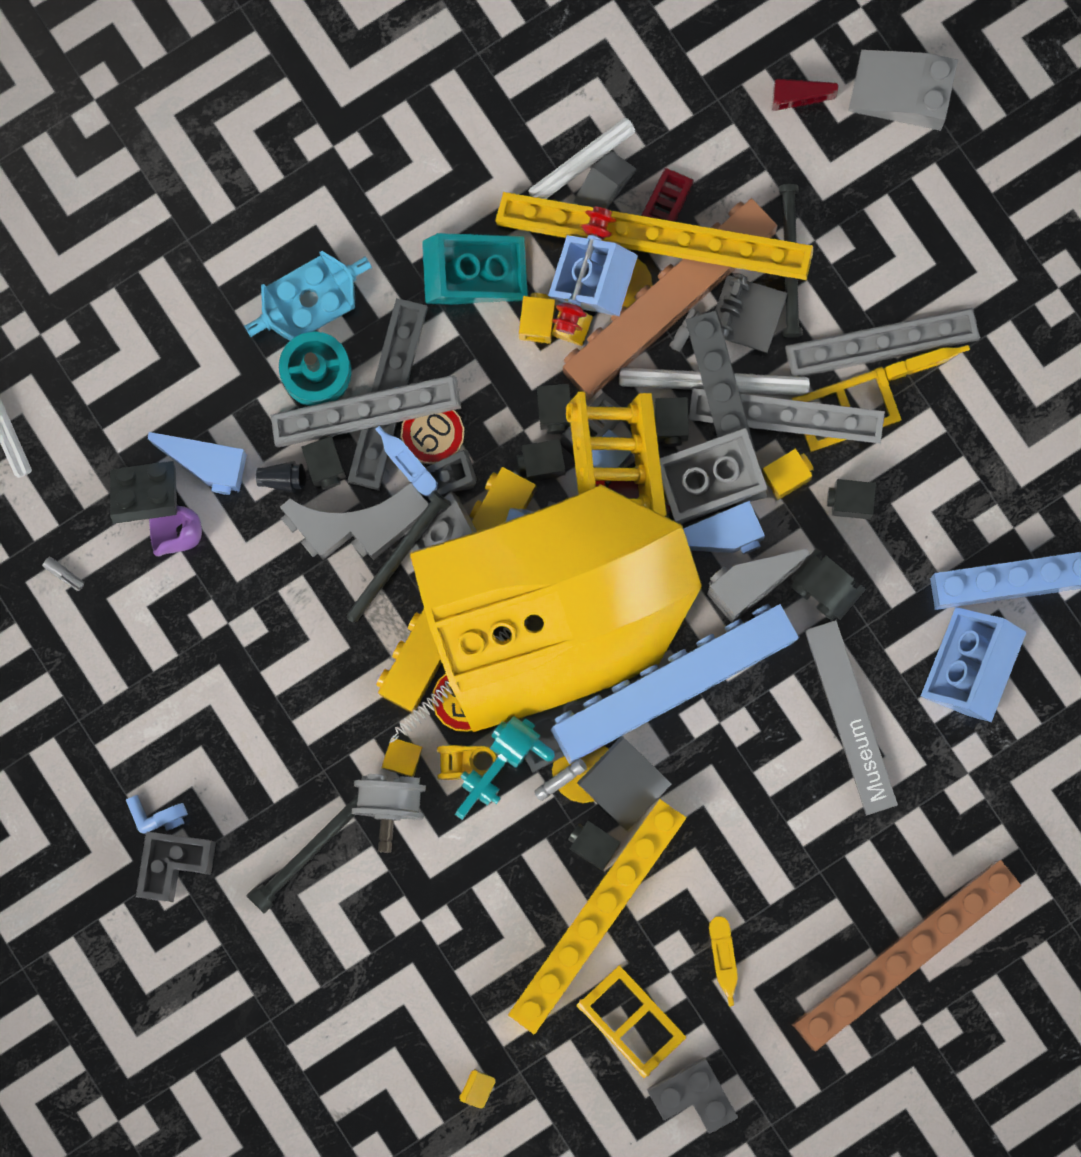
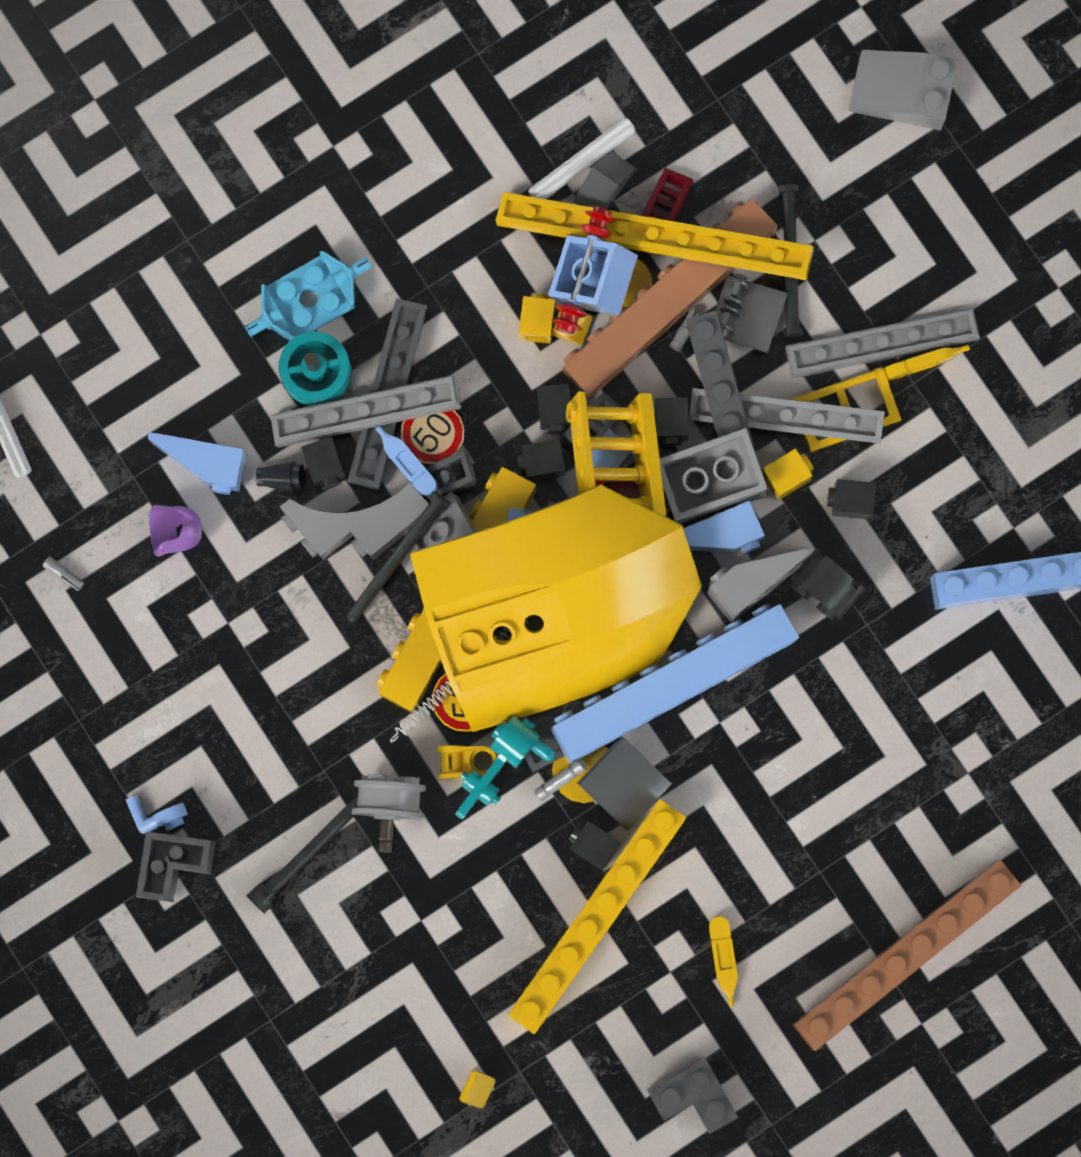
(143, 492): pearl dark grey plate -> none
(402, 757): yellow slope -> none
(474, 268): teal slope -> none
(614, 1037): yellow window -> none
(692, 379): white axle -> none
(797, 93): dark red slope -> none
(851, 717): light grey tile -> none
(973, 663): light blue slope -> none

